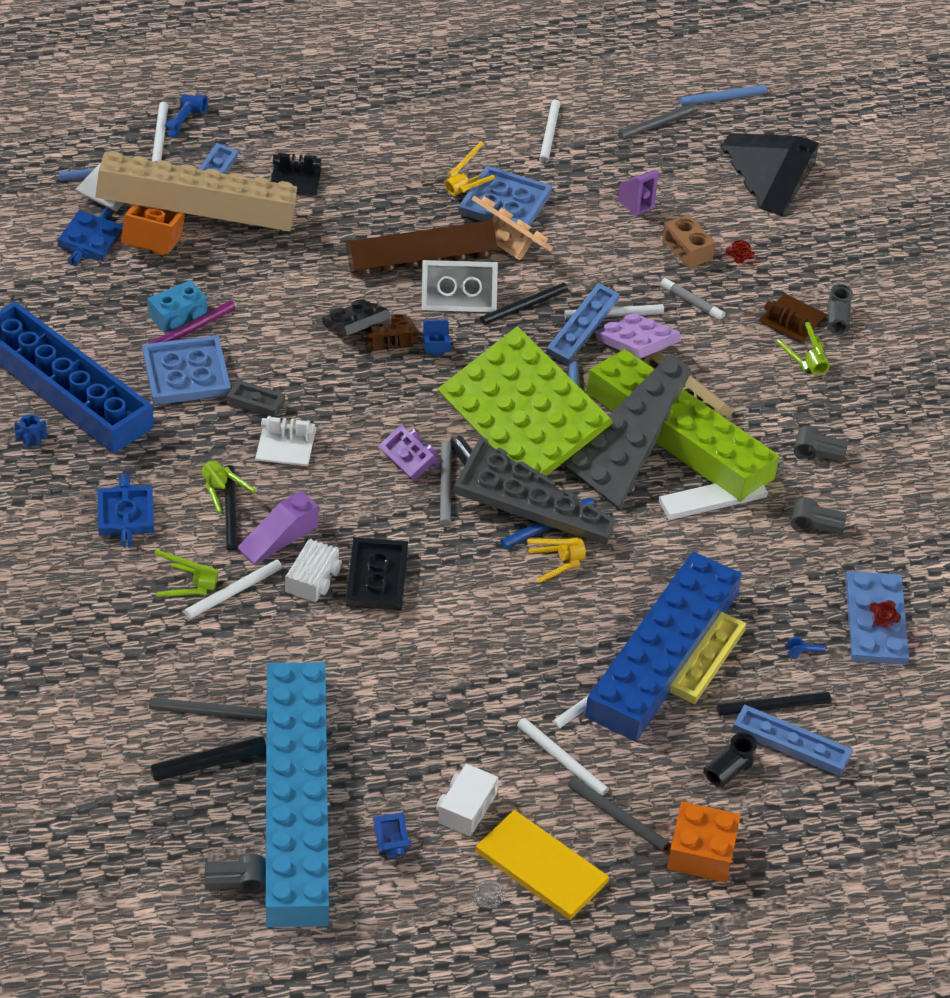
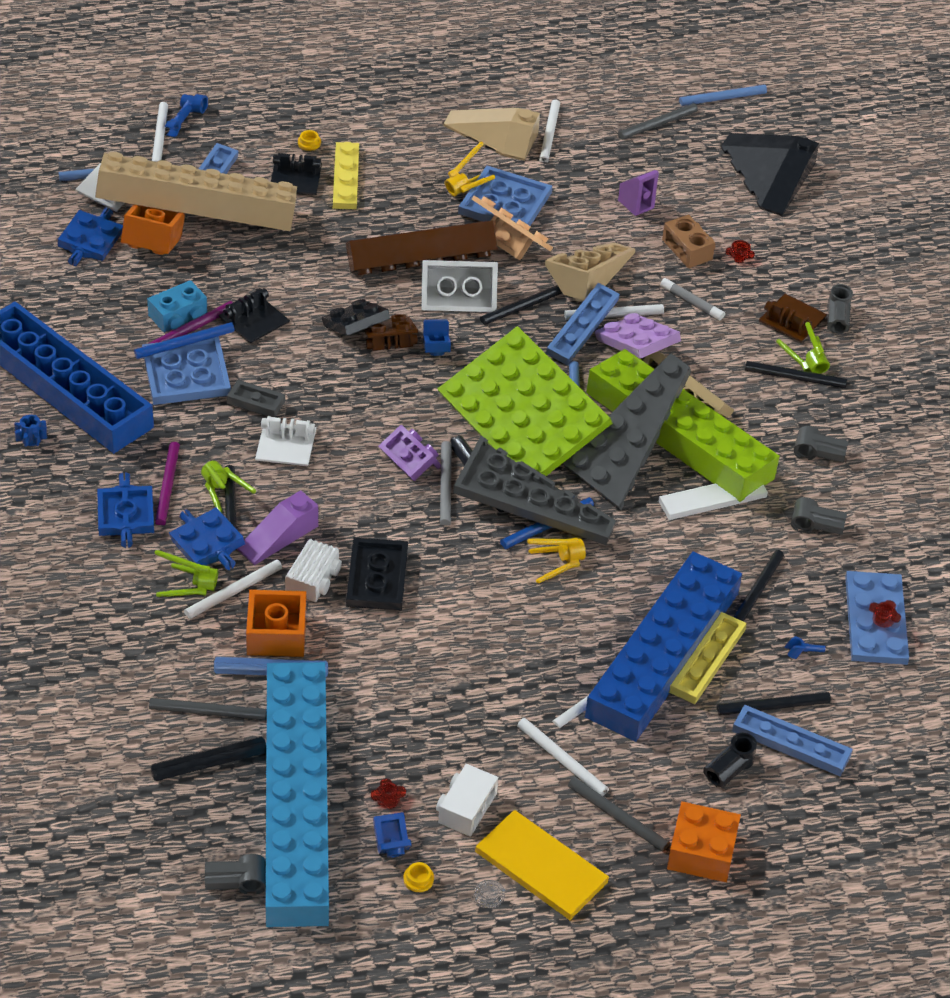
(167, 483): none -> magenta bar
(183, 340): none -> blue bar
(207, 538): none -> blue plate
(252, 666): none -> medium blue axle
(253, 316): none -> black hinge
(276, 623): none -> orange brick
(309, 140): none -> yellow plate
(346, 175): none -> light yellow plate
(385, 800): none -> clear red plate
(418, 877): none -> yellow plate
(503, 129): none -> tan wedge
(585, 269): none -> tan wedge
(759, 585): none -> black bar
(796, 374): none -> black bar

